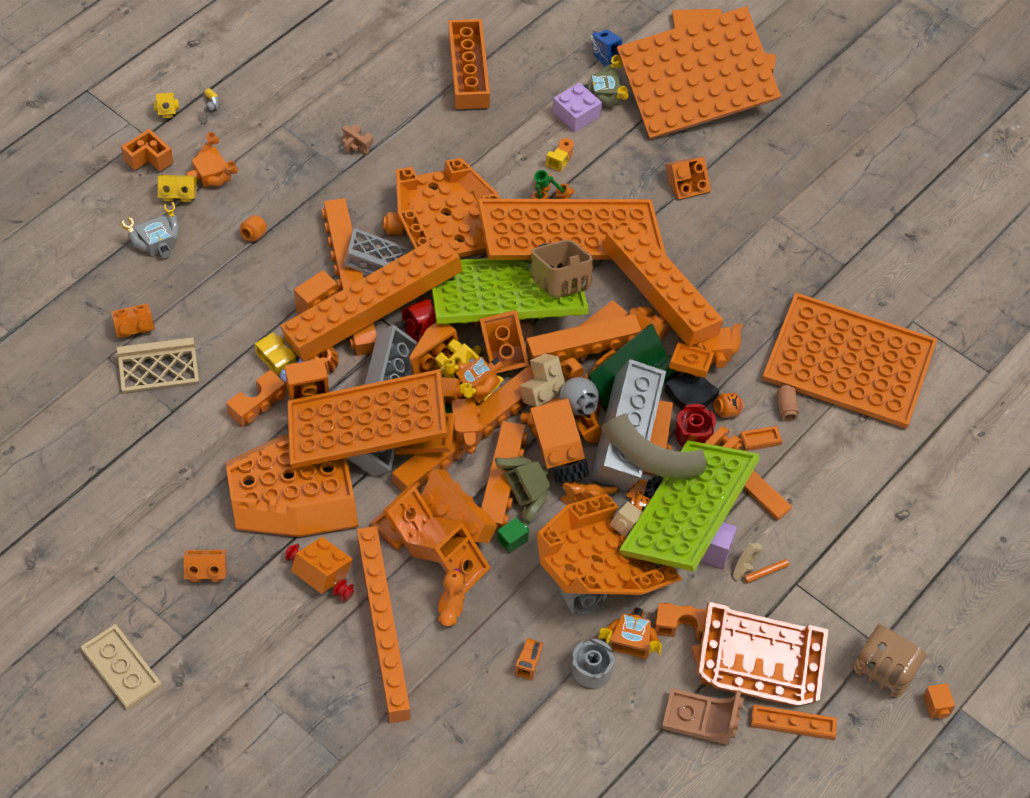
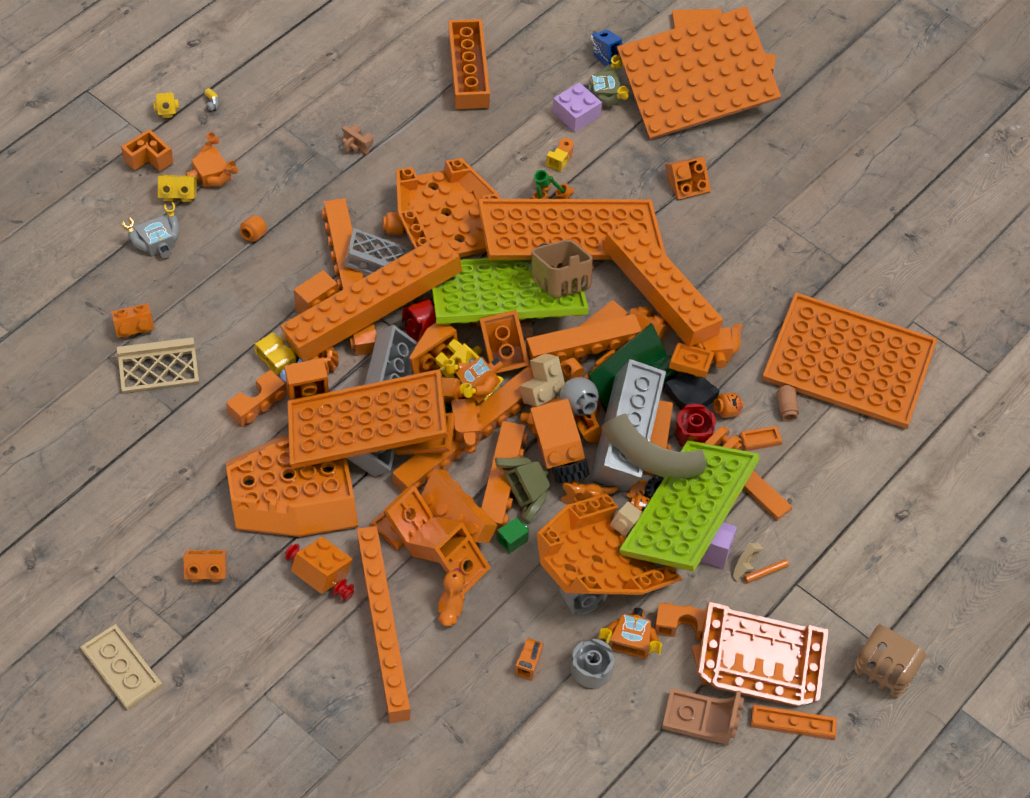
(939, 701): orange brick -> none

